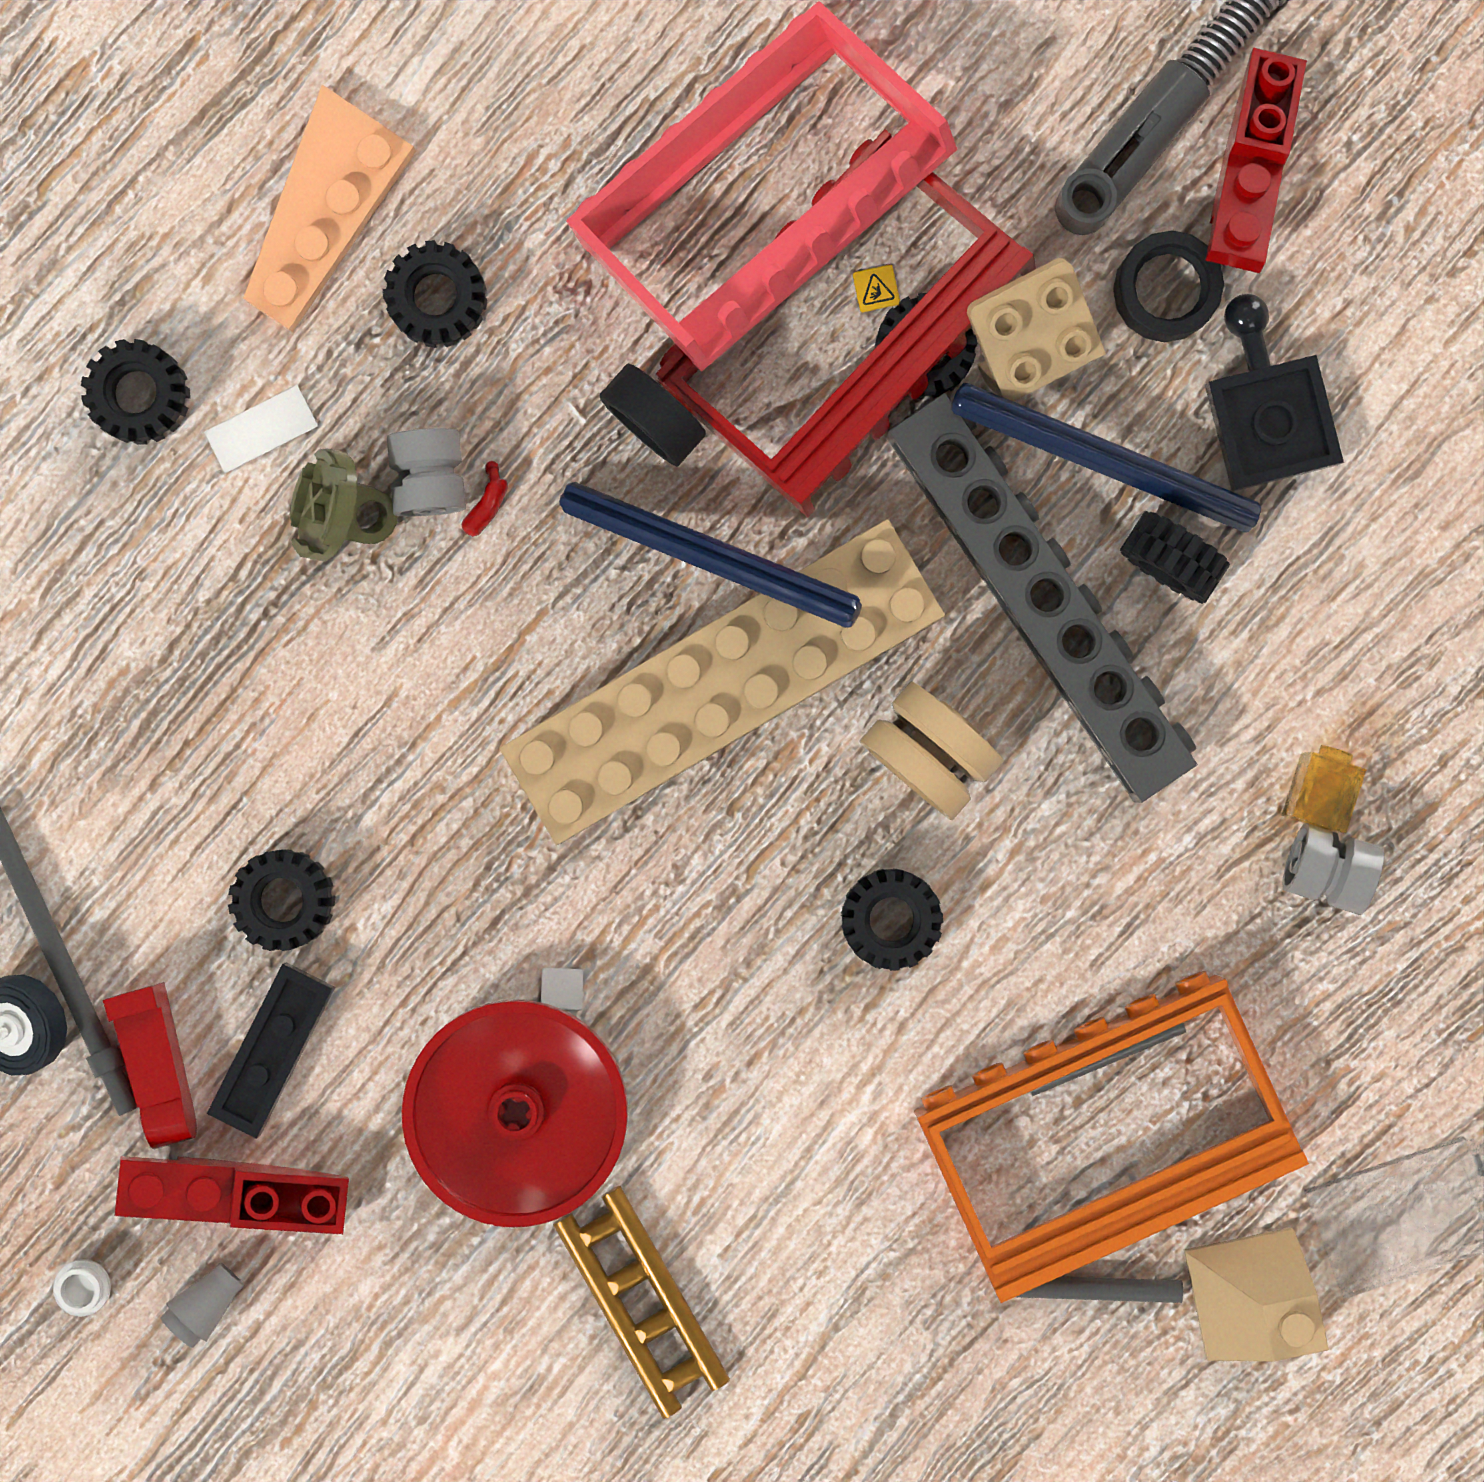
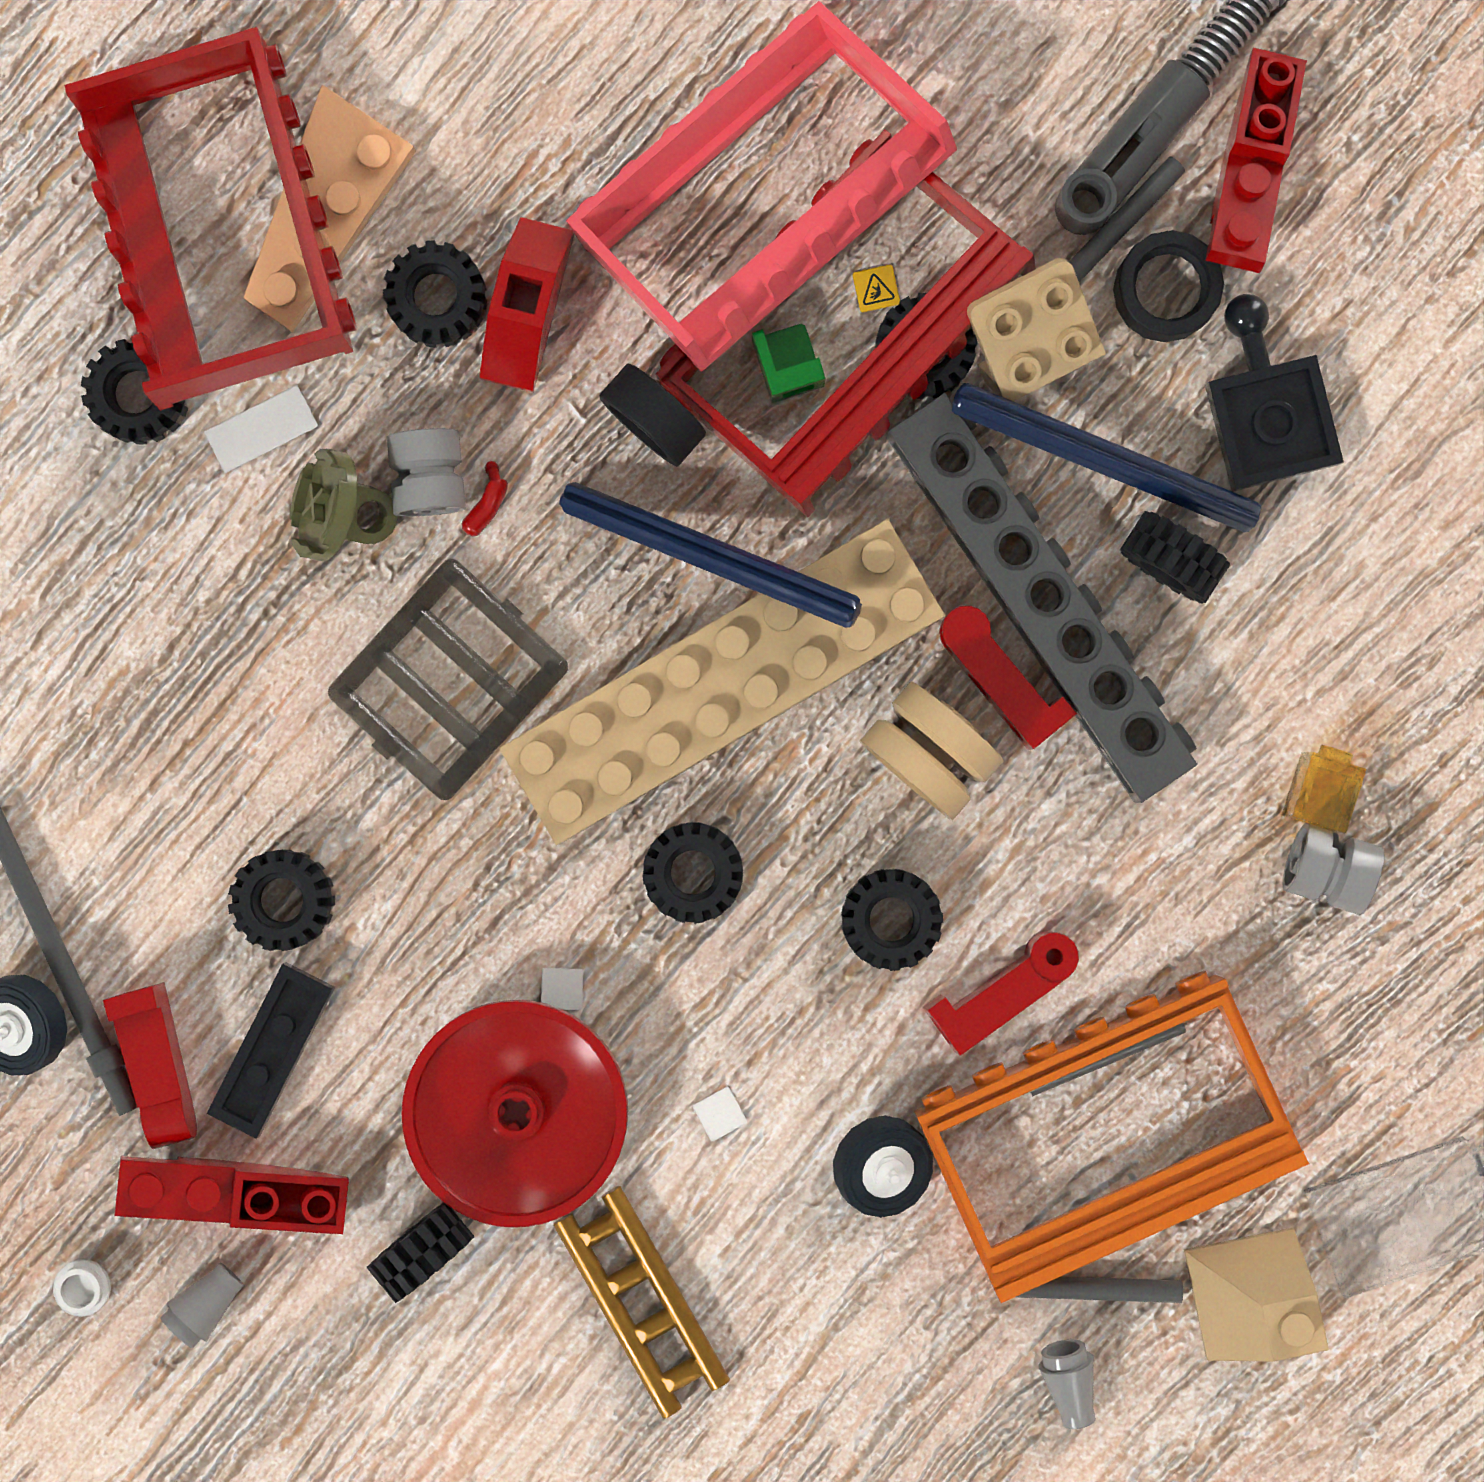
(139, 230): none -> red window
(417, 613): none -> clear smoke bar
(420, 1252): none -> black tyre
(524, 303): none -> red slope
(700, 906): none -> black tyre
(720, 1114): none -> white sticker
(788, 362): none -> green panel
(882, 1166): none -> black wheel
(968, 640): none -> red leg
(1045, 964): none -> red leg
(1069, 1377): none -> light grey cone
(1126, 217): none -> dark grey bar

